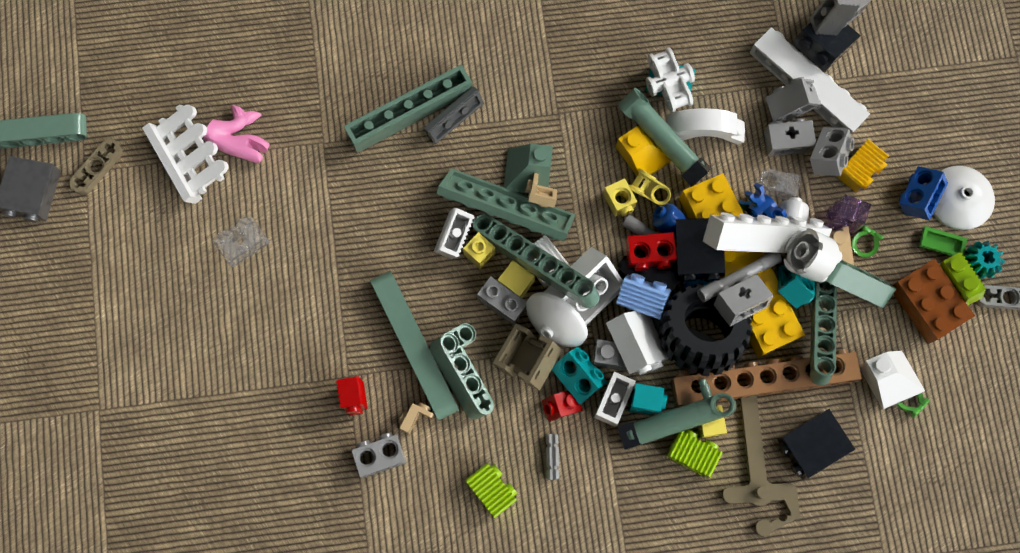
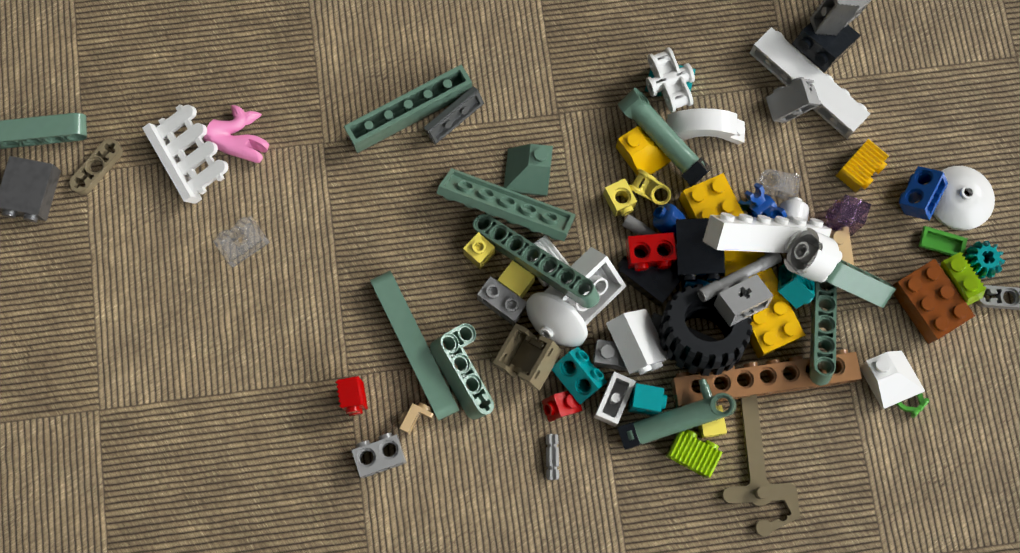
(454, 233): white brick -> none
(491, 489): lime brick -> none
(539, 194): tan bracket -> none
(643, 295): light blue brick -> none
(781, 144): light grey brick -> none
(815, 445): black brick -> none
(832, 151): light grey brick -> none
(876, 237): bright green piece -> none

